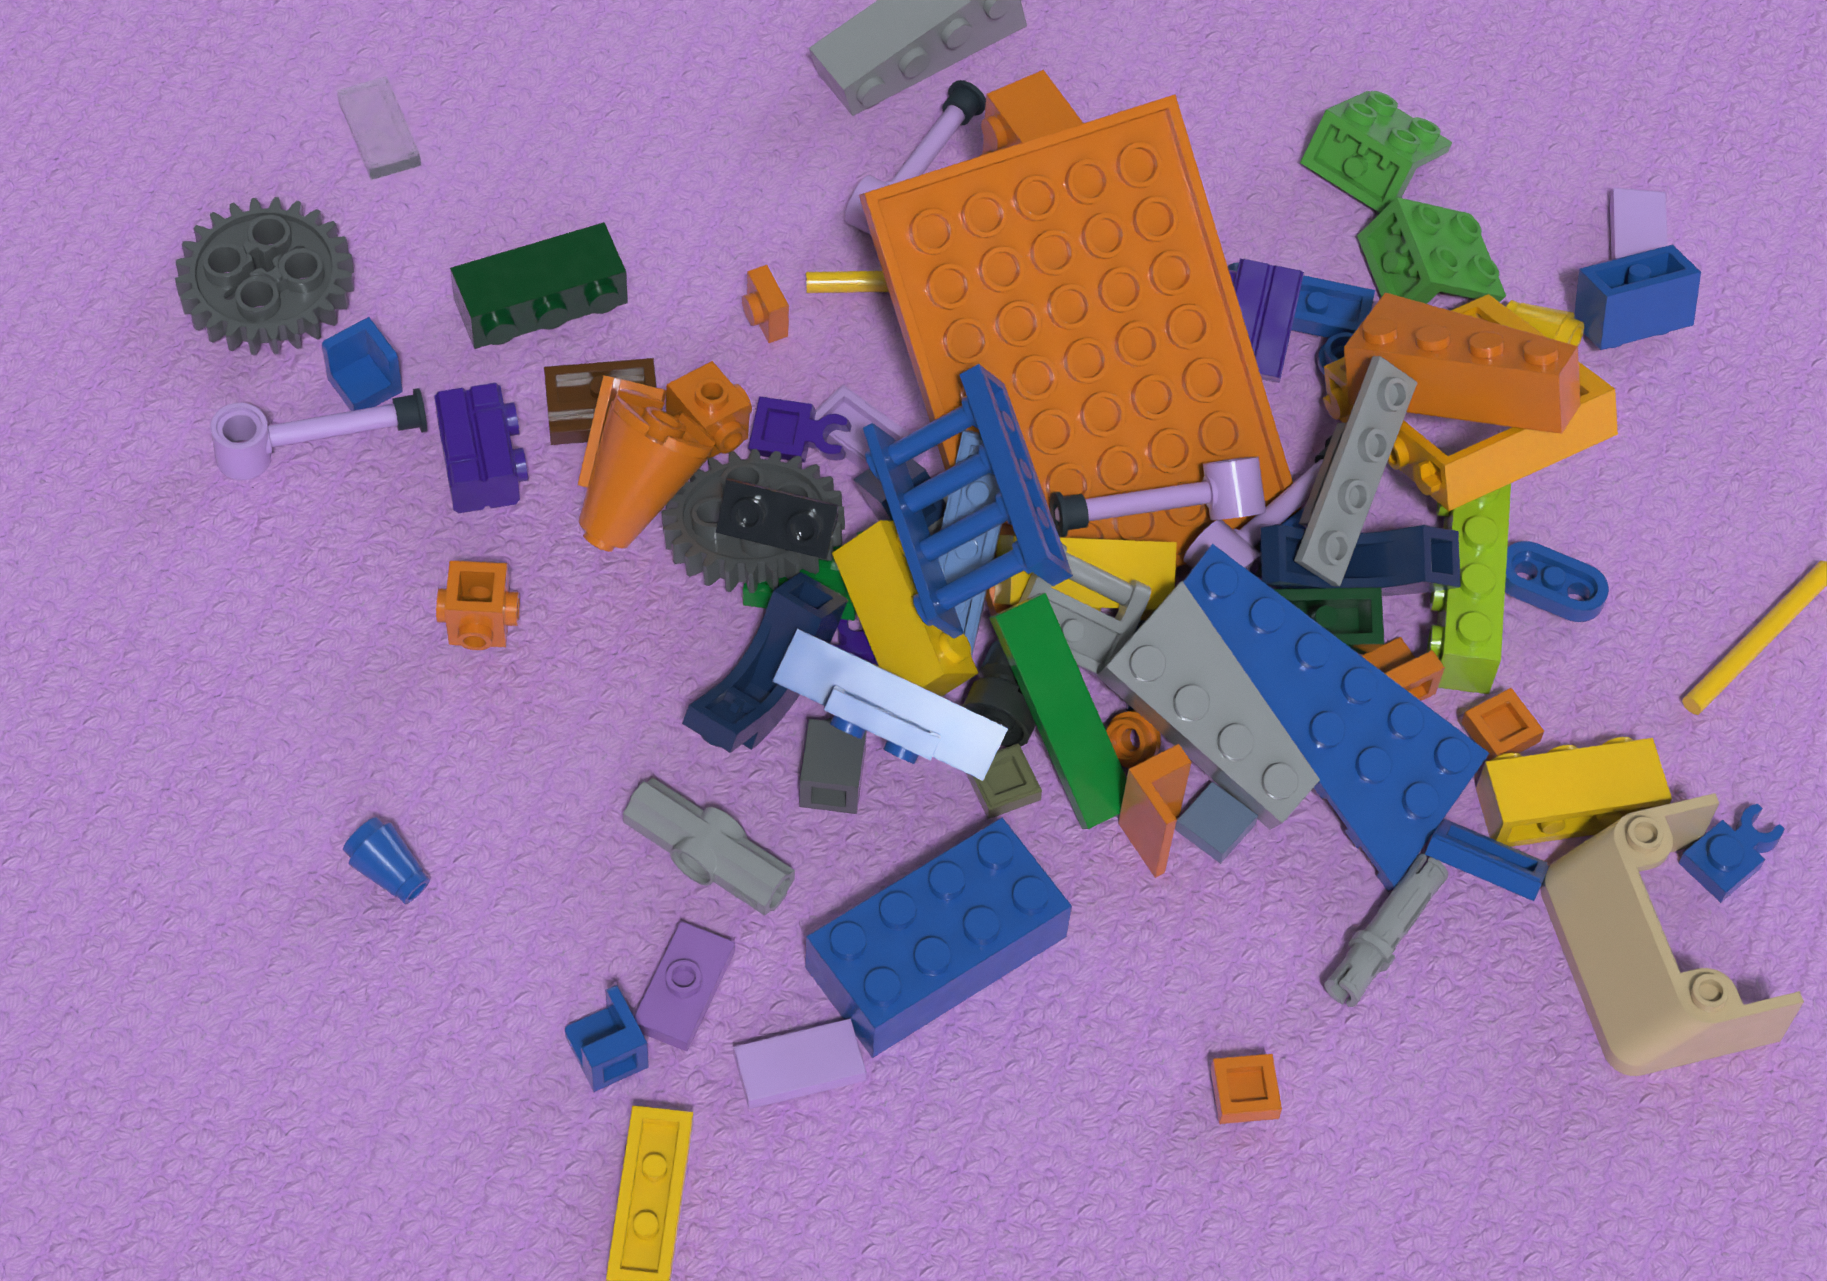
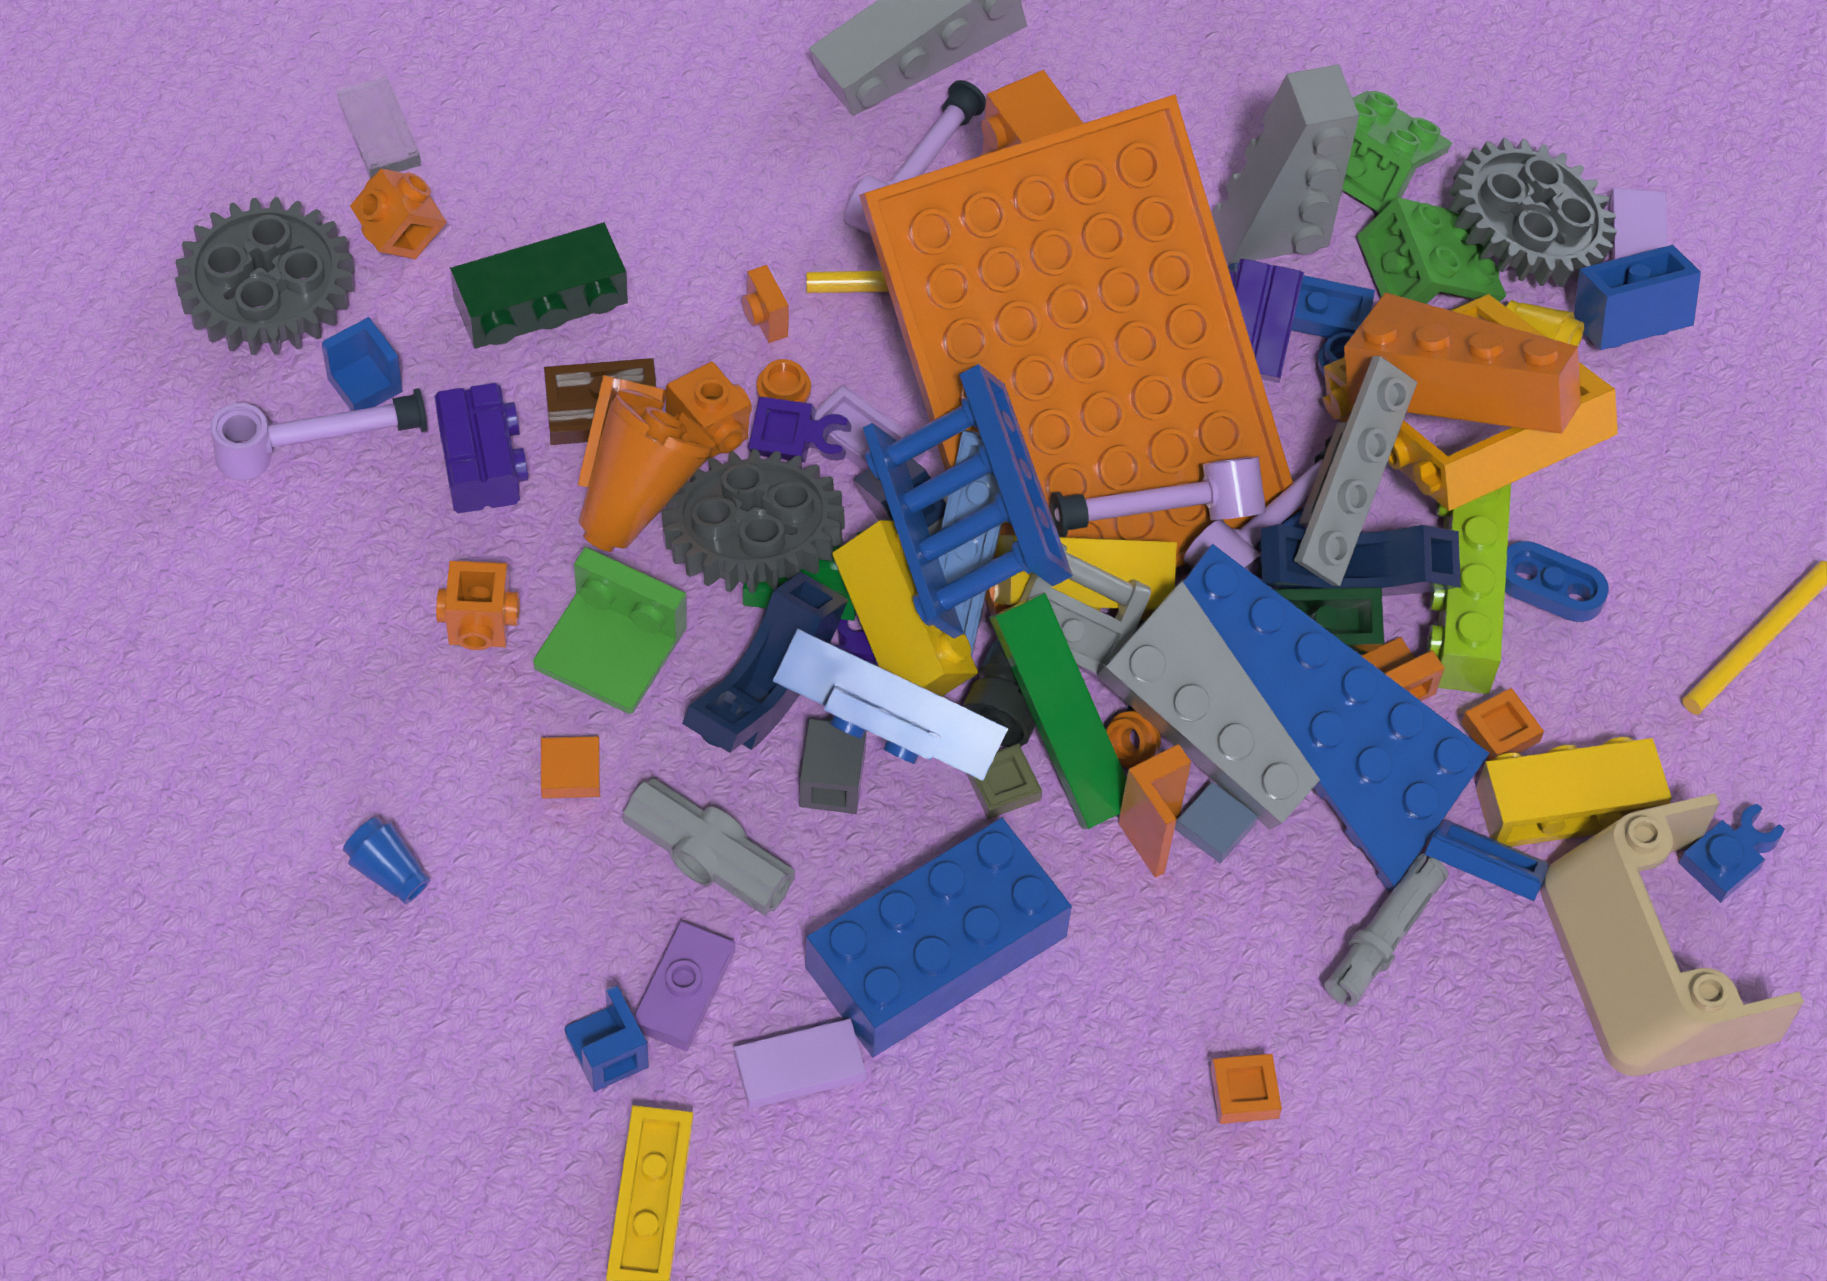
(398, 213): none -> orange brick
(570, 767): none -> orange tile
(613, 632): none -> bright green bracket
(777, 518): black hinge -> none
(784, 381): none -> orange plate
(1292, 171): none -> light grey wedge
(1531, 211): none -> dark grey gear

